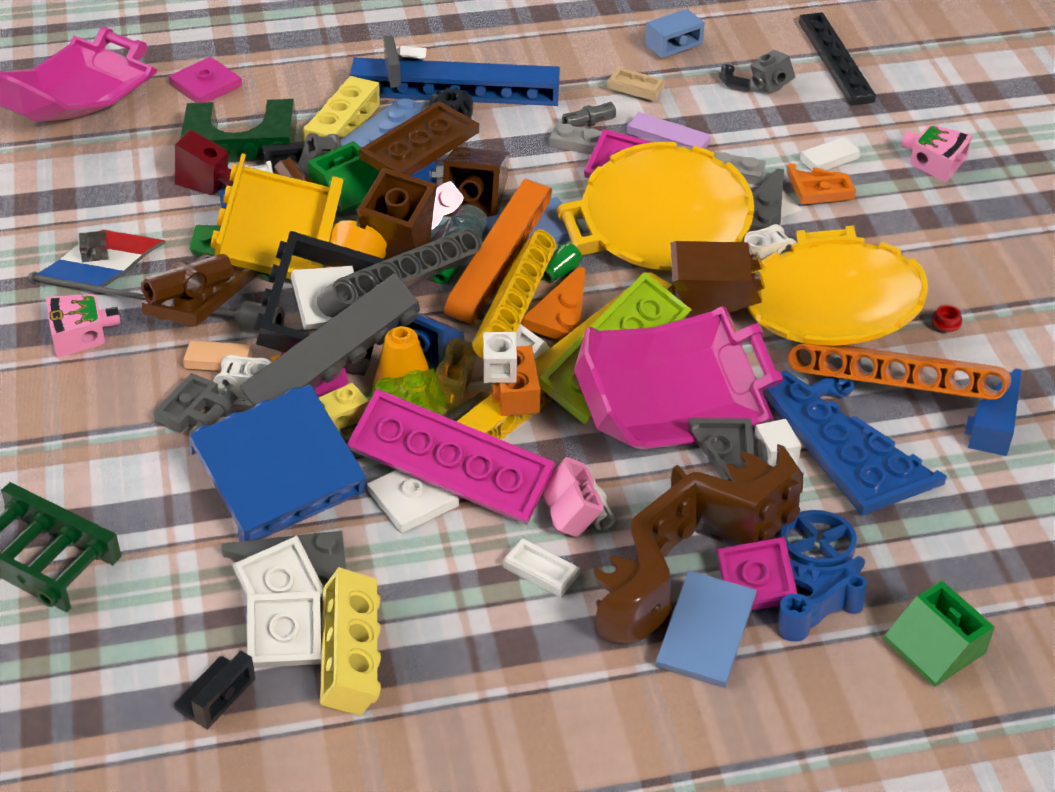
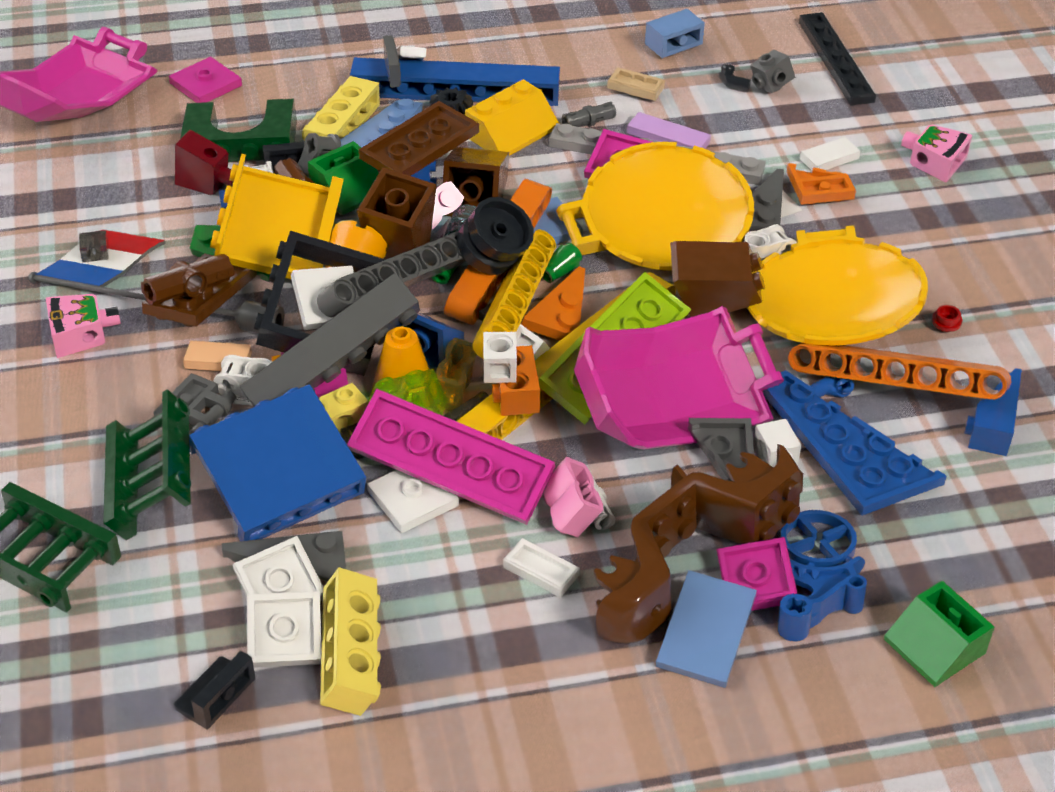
(122, 463): none -> dark green fence
(495, 235): none -> black wheel
(512, 118): none -> yellow slope

